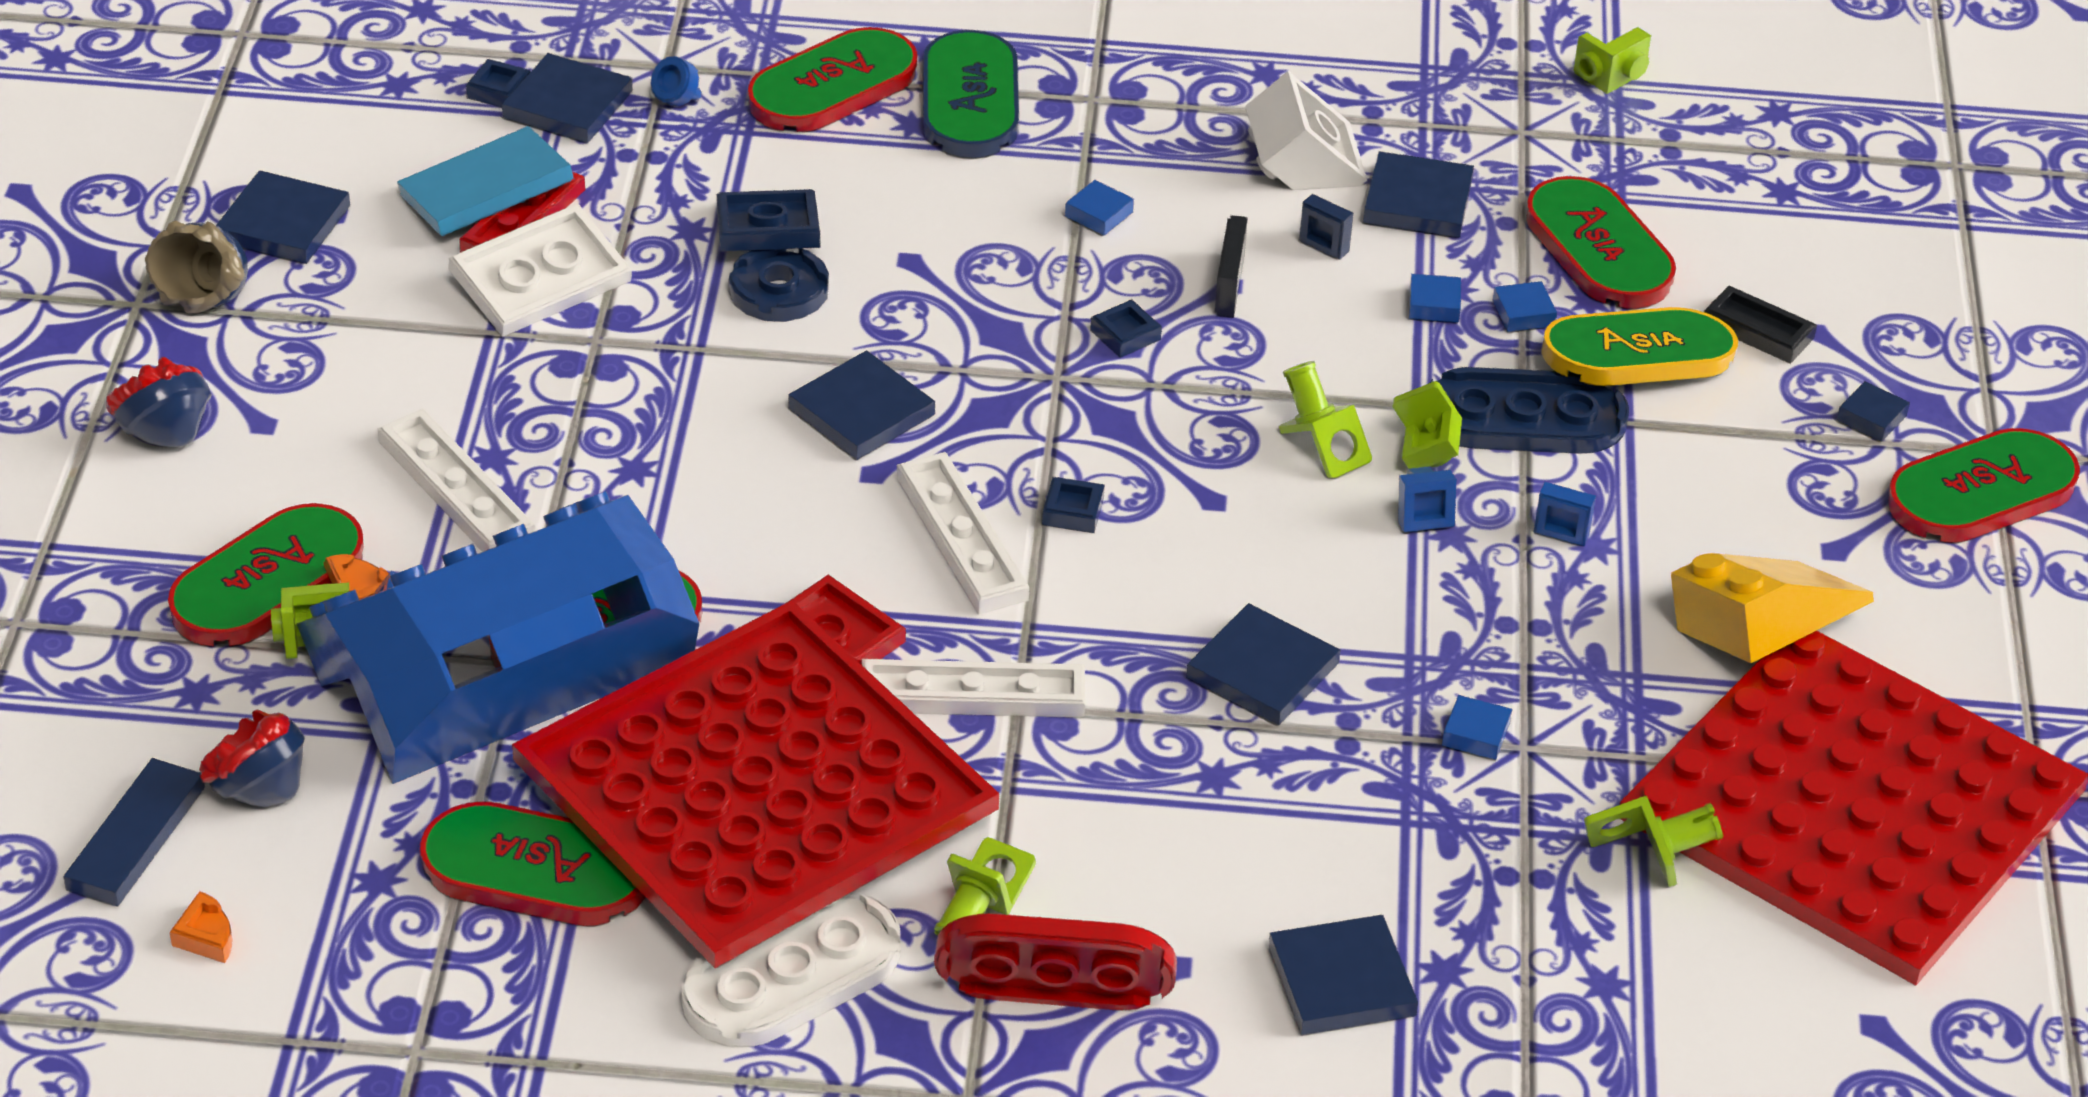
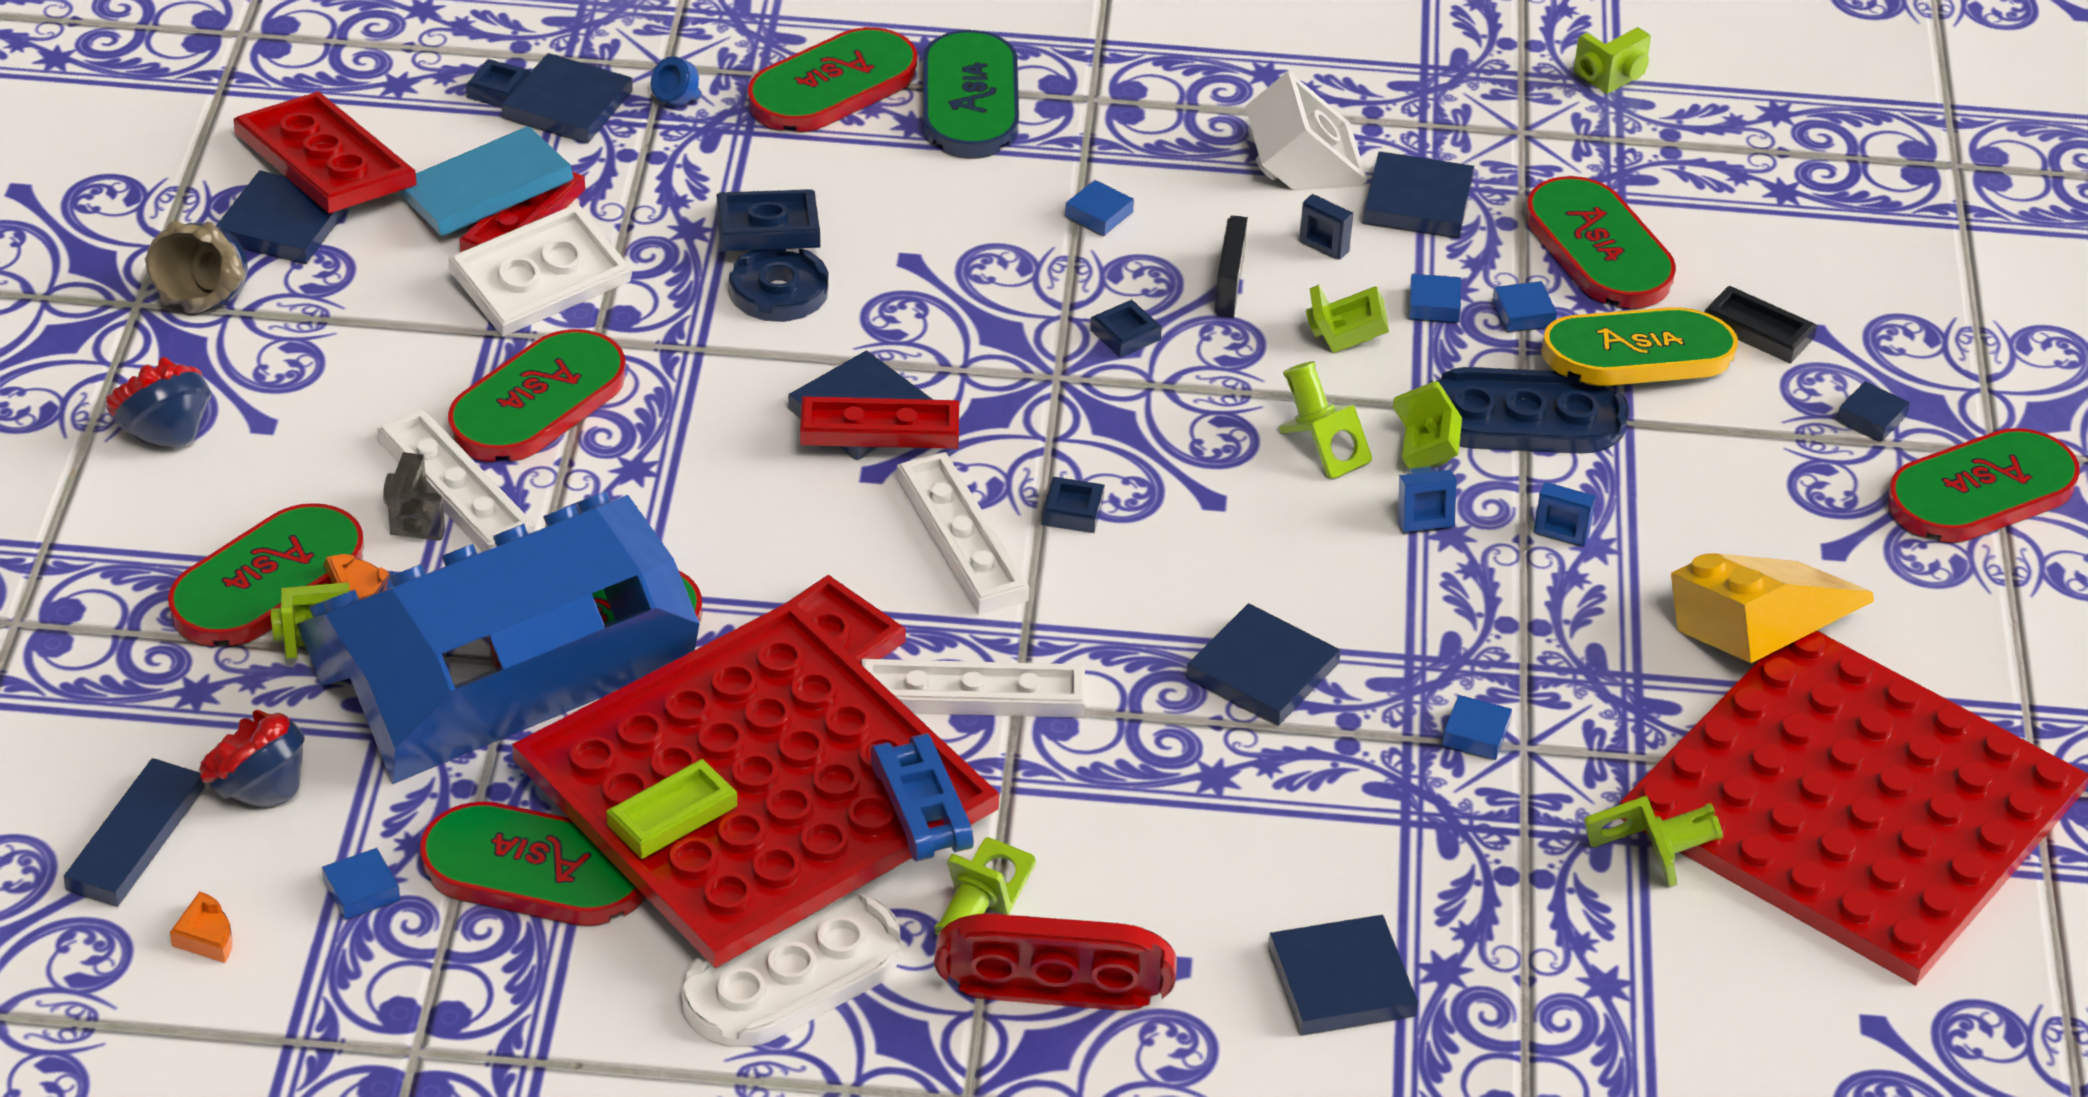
(324, 152): none -> red tile
(361, 883): none -> blue tile
(410, 506): none -> clear smoke bracket
(537, 395): none -> green tile
(671, 808): none -> lime tile
(880, 422): none -> red tile
(922, 794): none -> blue plate
(1347, 320): none -> lime bracket

